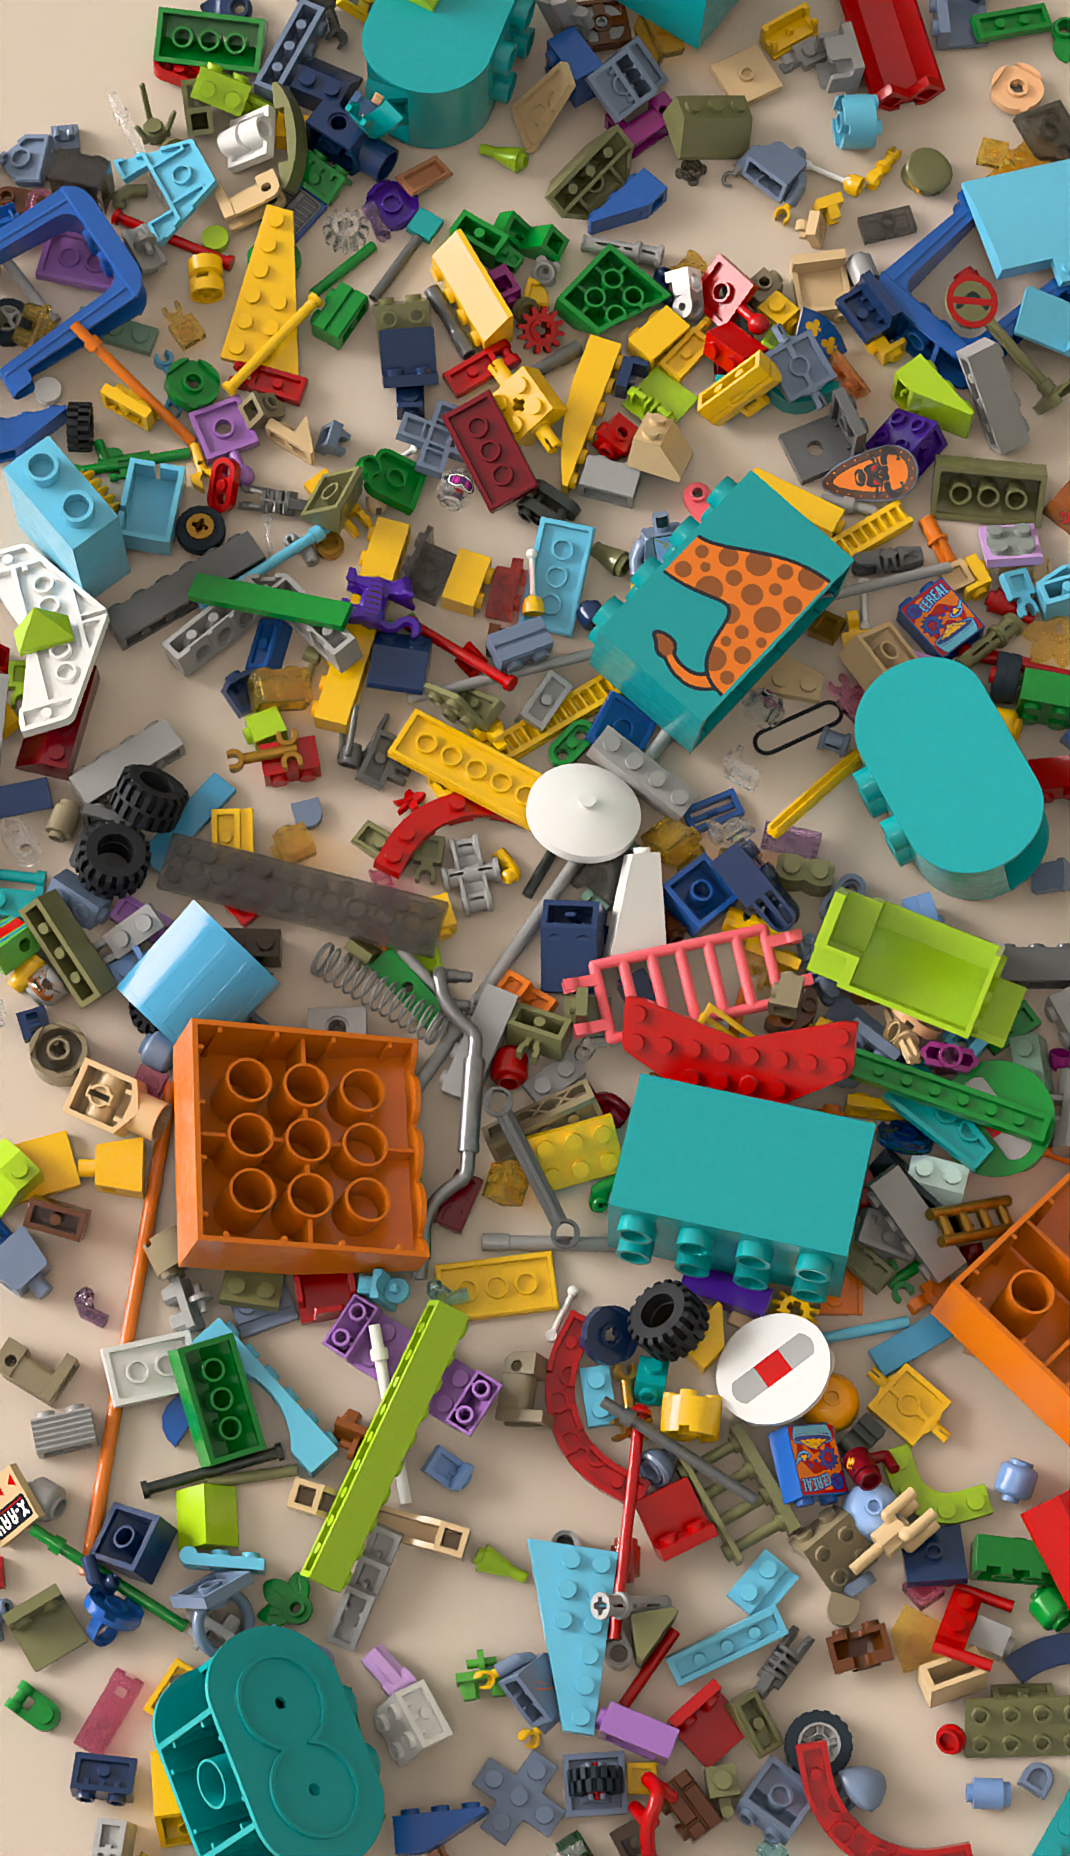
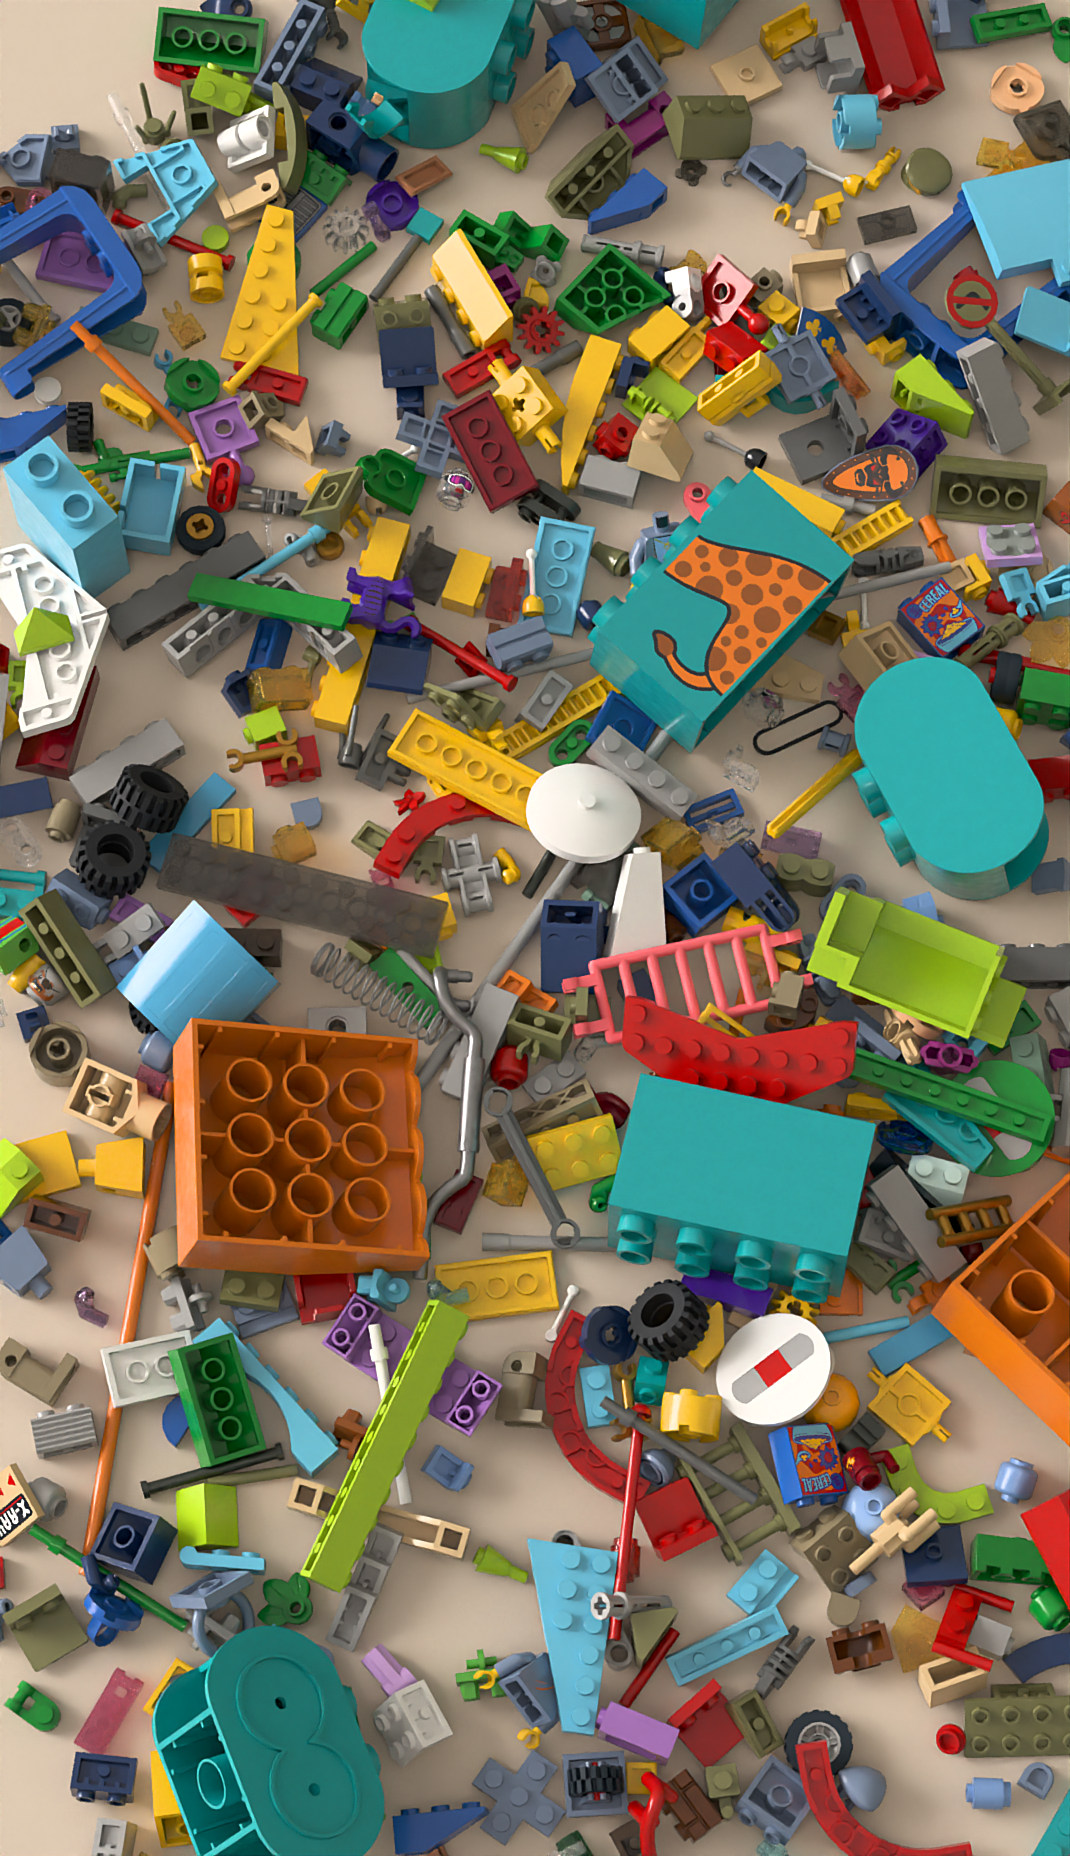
(752, 457): none -> hinge

